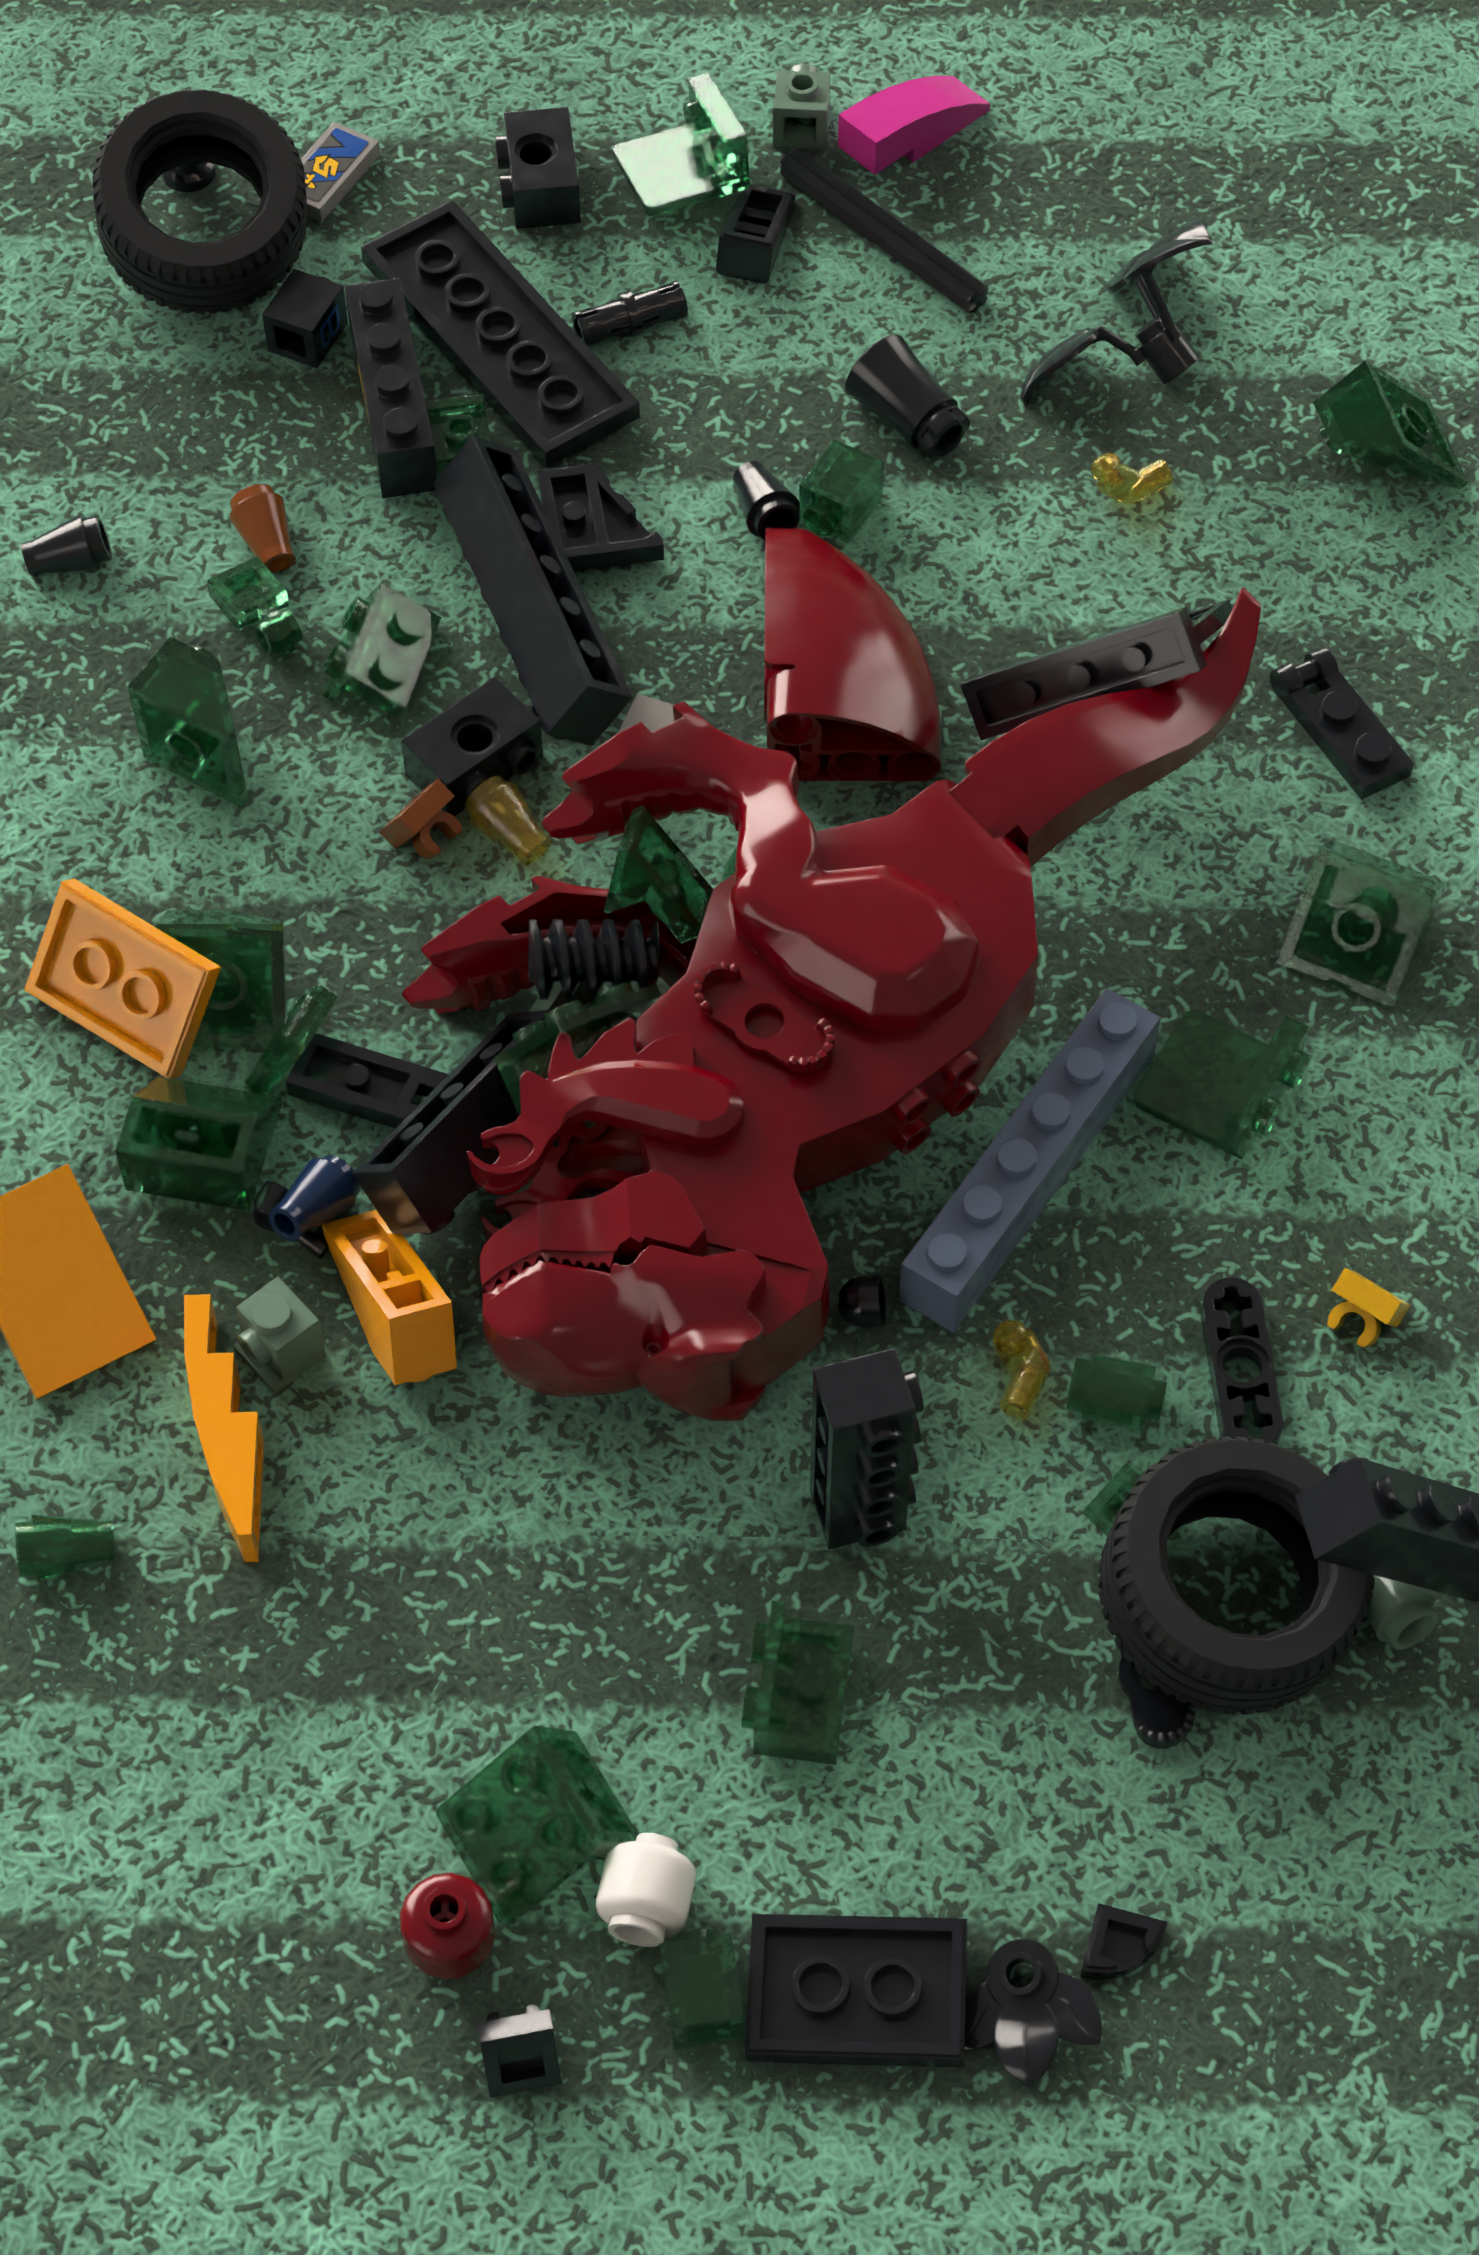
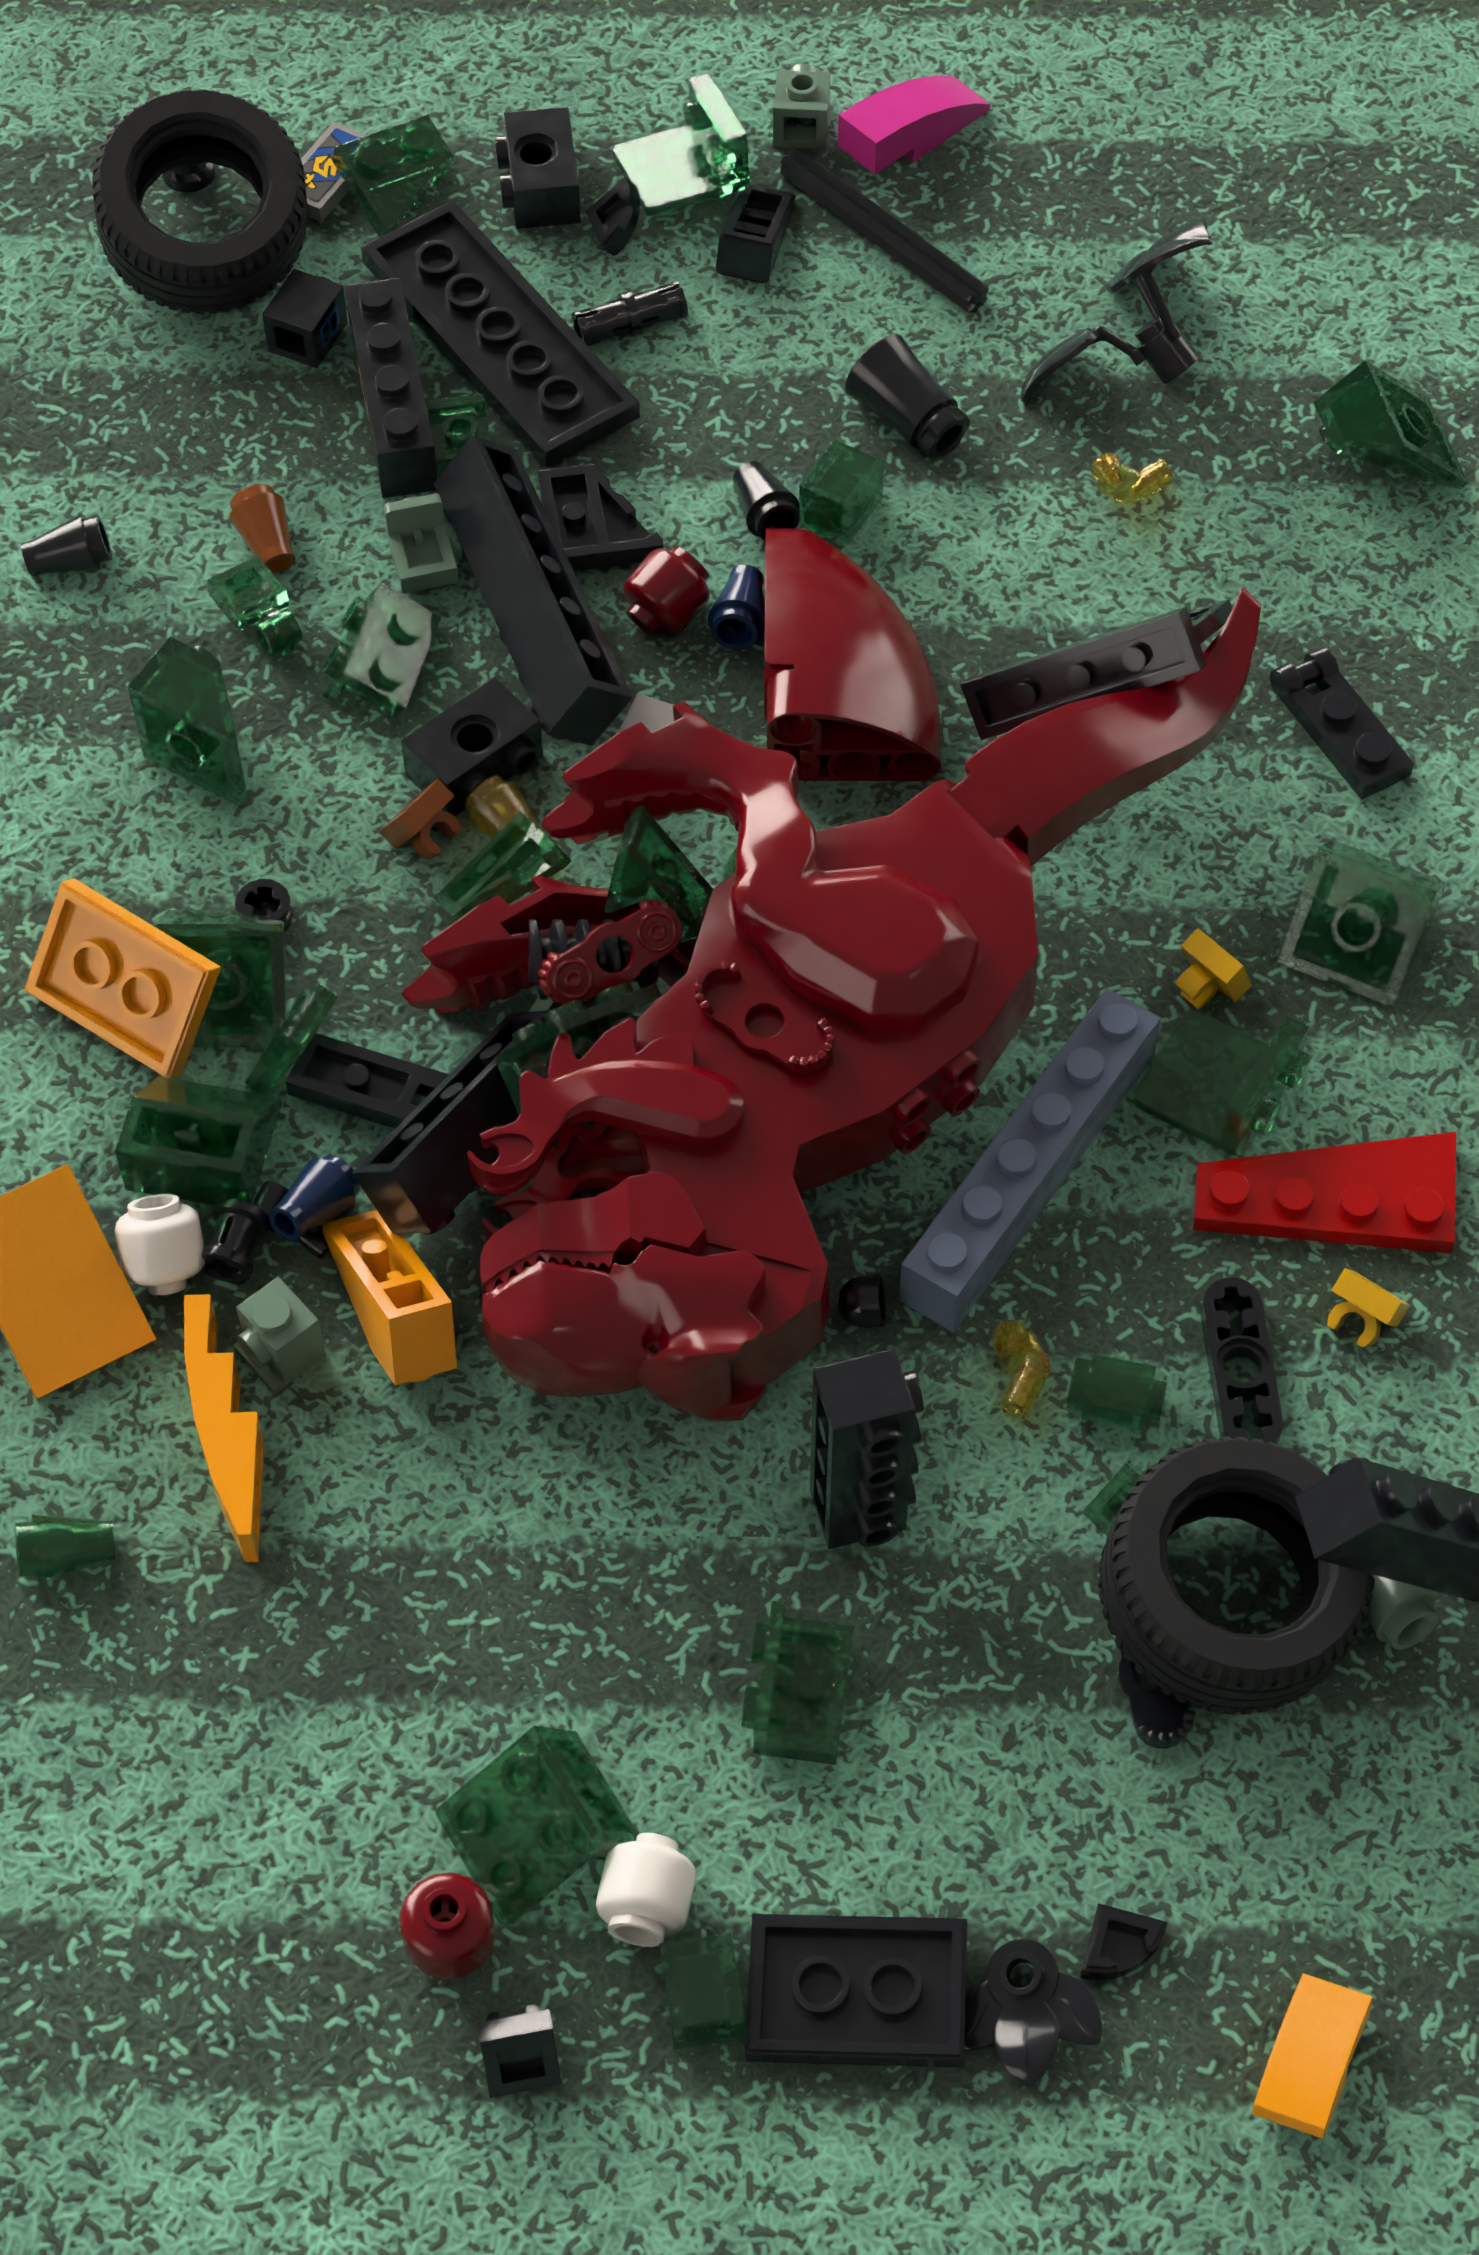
(160, 1243): none -> white head
(234, 1240): none -> black bush
(265, 892): none -> black bush
(393, 169): none -> clear green wing
(420, 543): none -> sand green bracket
(503, 868): none -> clear green wing
(576, 973): none -> dark red piece
(616, 216): none -> black tile
(666, 591): none -> dark red head
(738, 612): none -> dark blue cone
(1210, 970): none -> yellow tile
(1312, 2055): none -> light orange slope
(1344, 1194): none -> red wing

